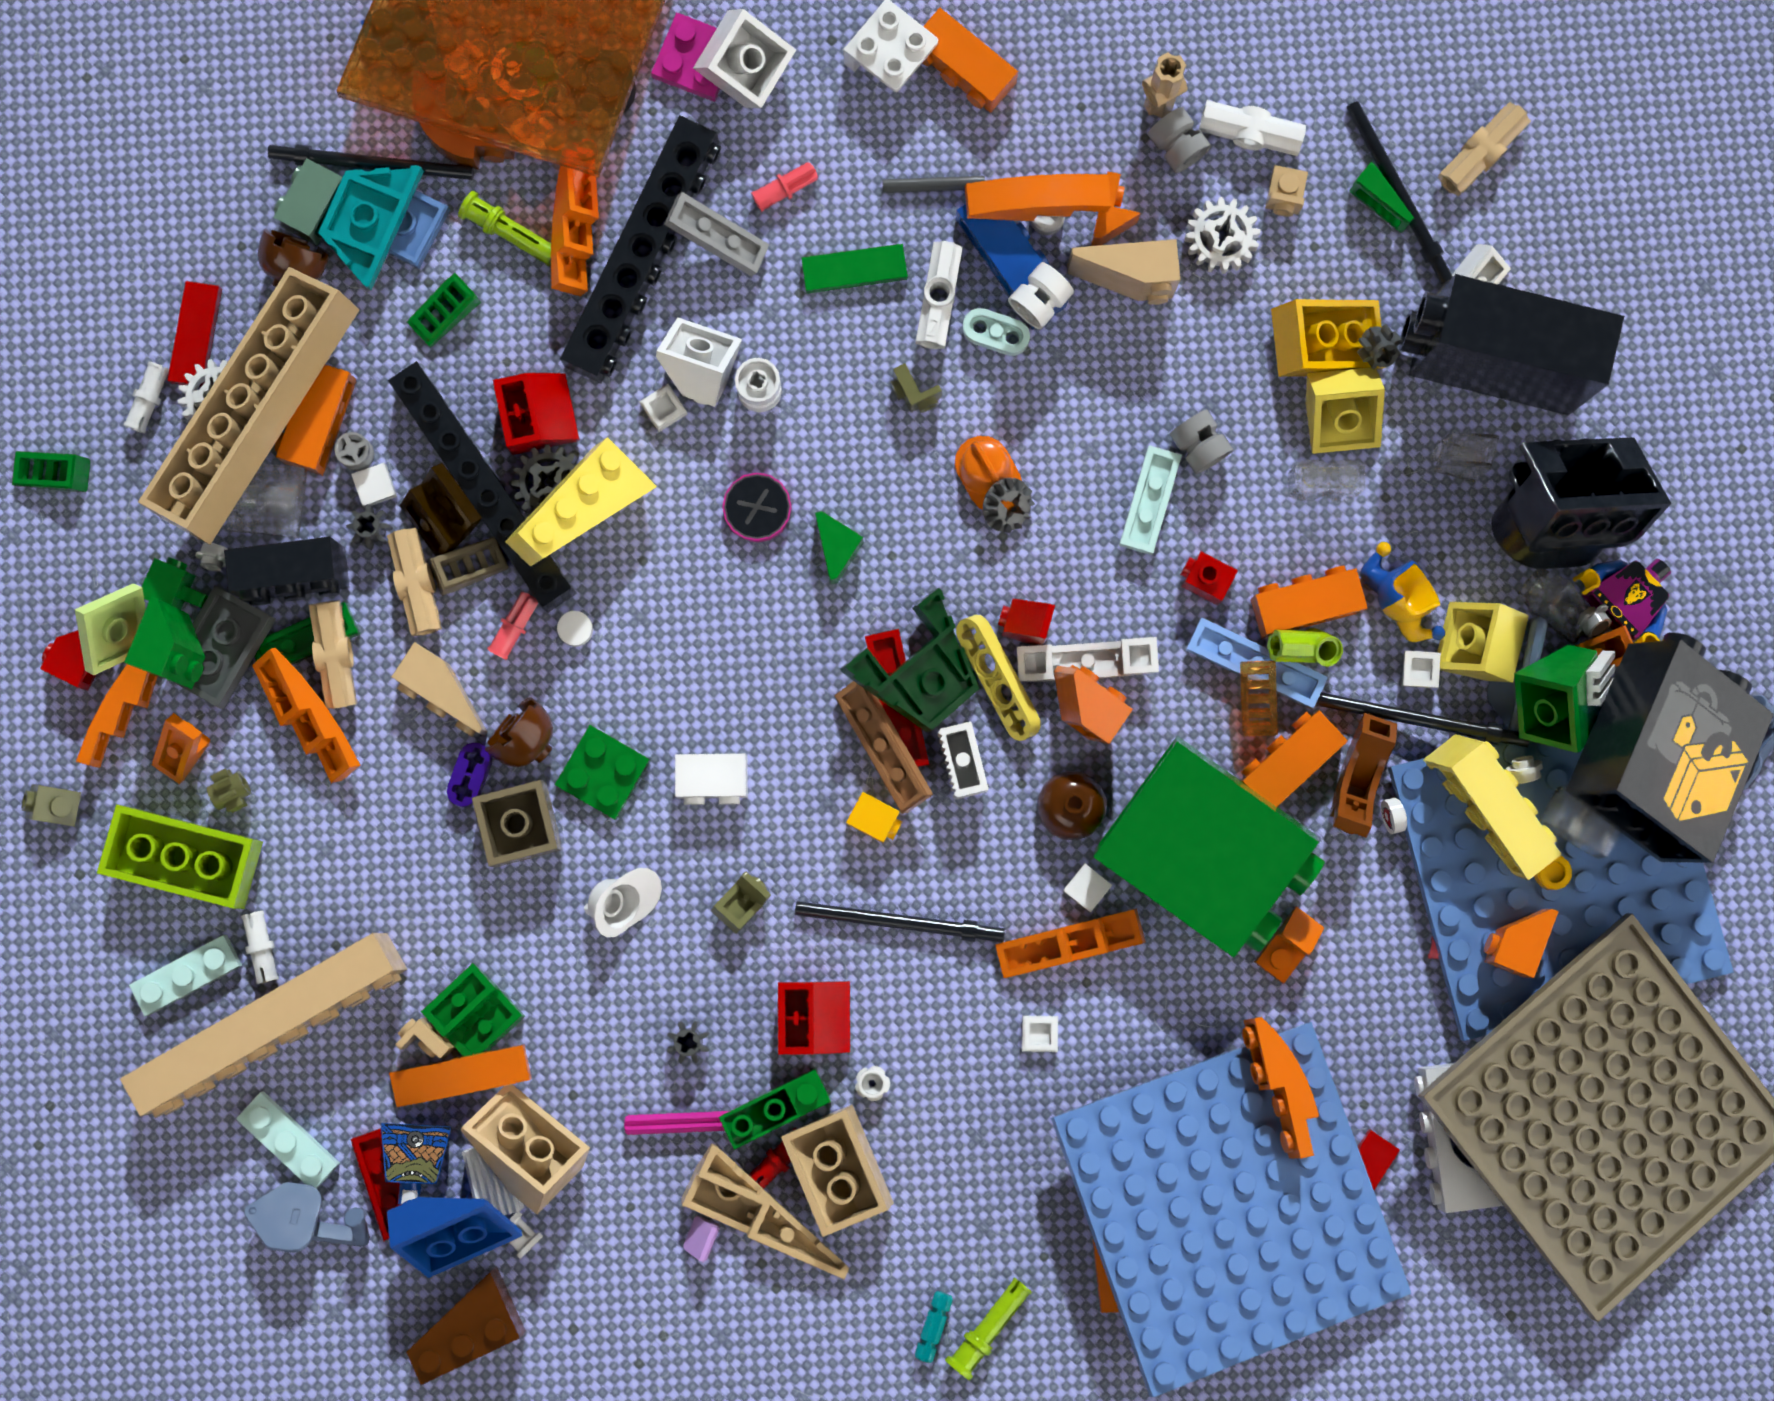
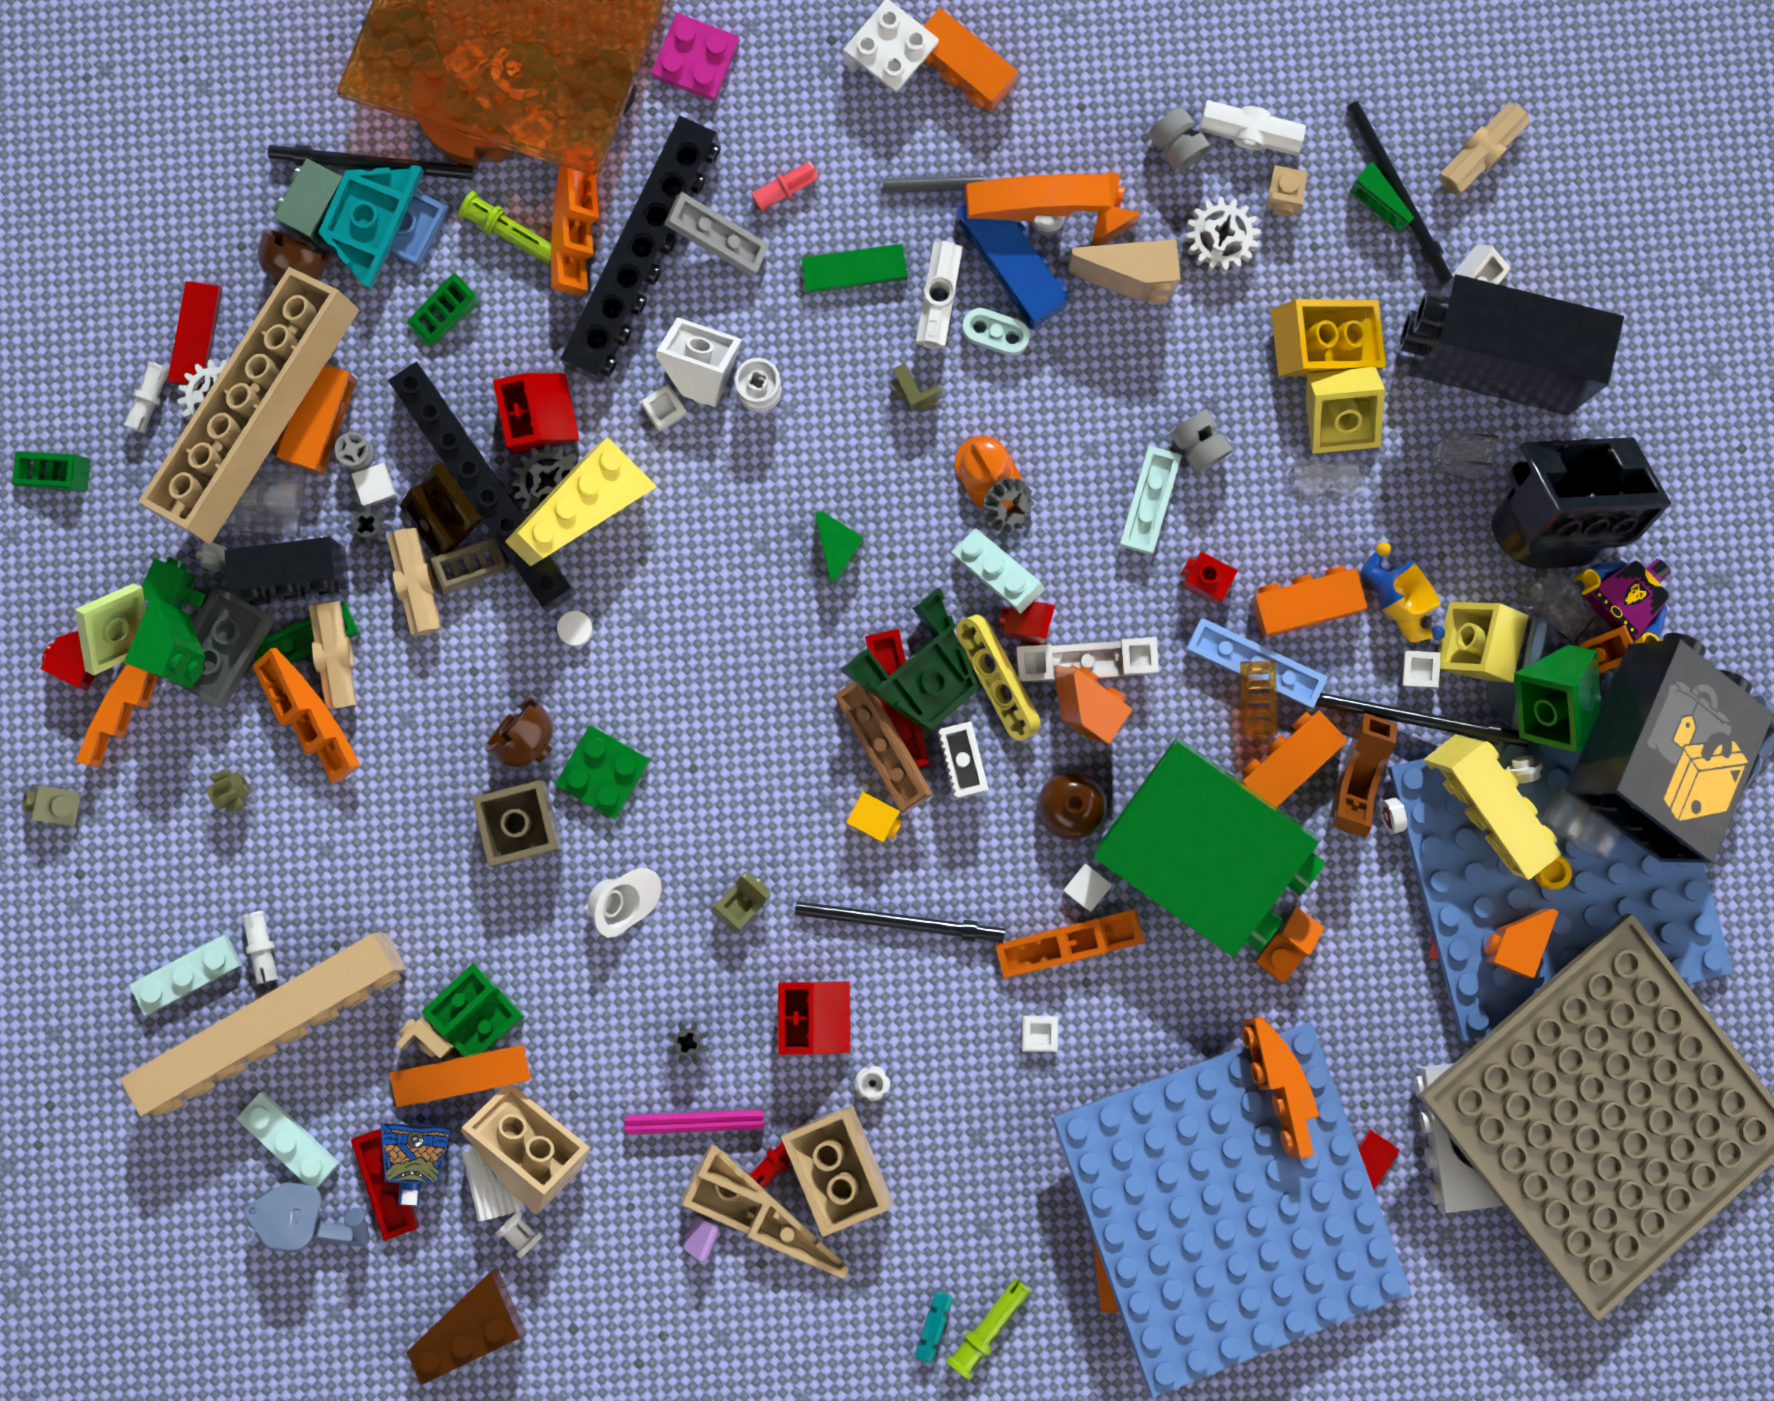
(179, 748): orange slope -> none
(180, 857): lime brick -> none
(435, 681): tan slope -> none
(447, 1231): blue slope -> none
(461, 771): dark purple beam -> none
(513, 625): coral axle -> none
(711, 777): white brick -> none
(744, 58): white brick -> none
(757, 507): black tile -> none
(775, 1108): green slope -> none
(998, 570): none -> light aqua plate
(1049, 287): white wheel -> none
(1164, 85): tan piece -> none
(1304, 647): lime piece -> none
(1379, 346): dark grey gear -> none
(1594, 621): light grey plate -> none
(1600, 672): white tile -> none

